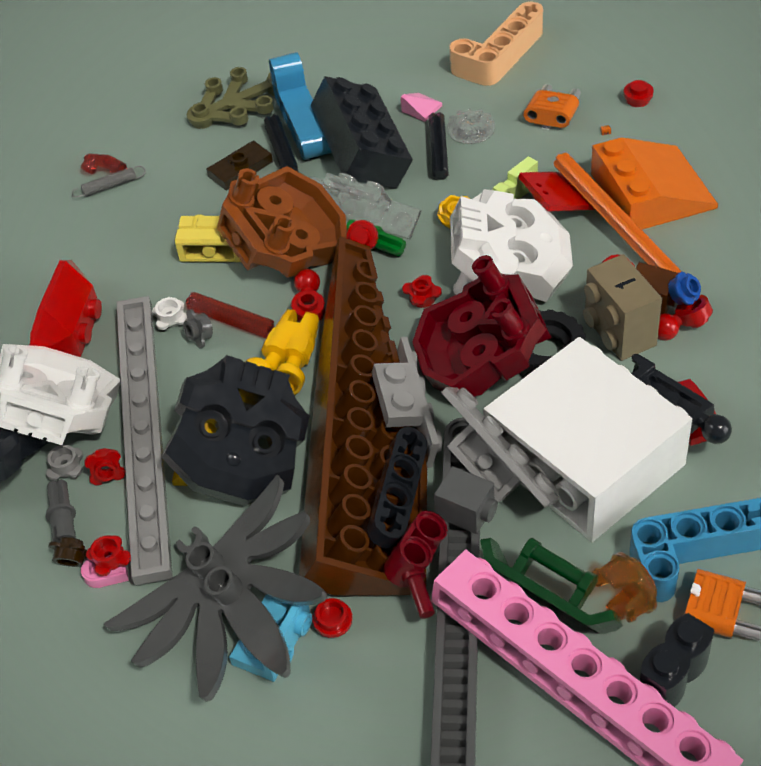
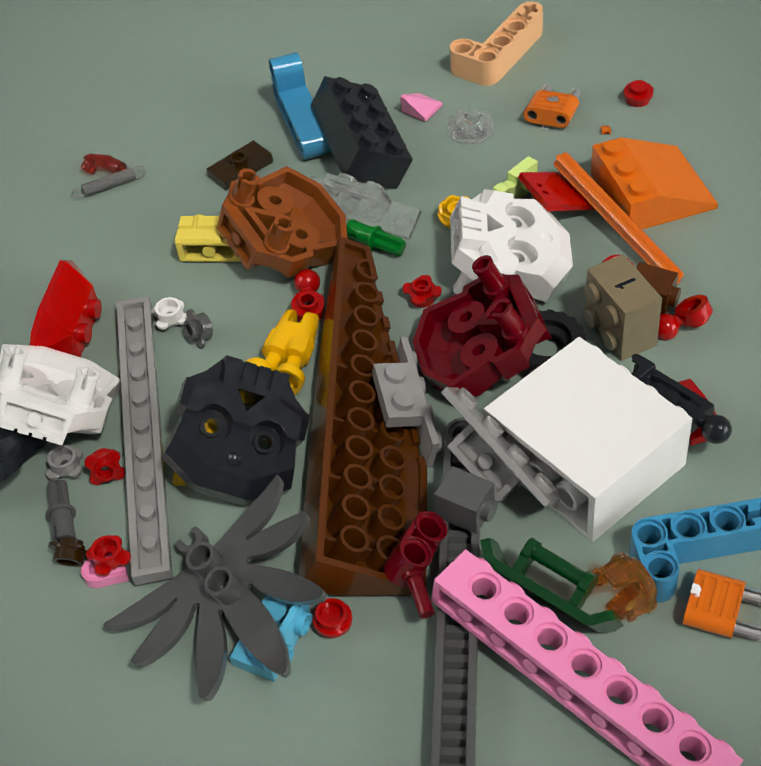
(206, 112): olive plant -> none
(230, 314): clear red axle -> none
(280, 142): black axle -> none
(363, 232): red plate -> none
(401, 487): black beam -> none
(438, 145): black axle -> none
(679, 658): black brick -> none
(684, 289): blue plate -> none

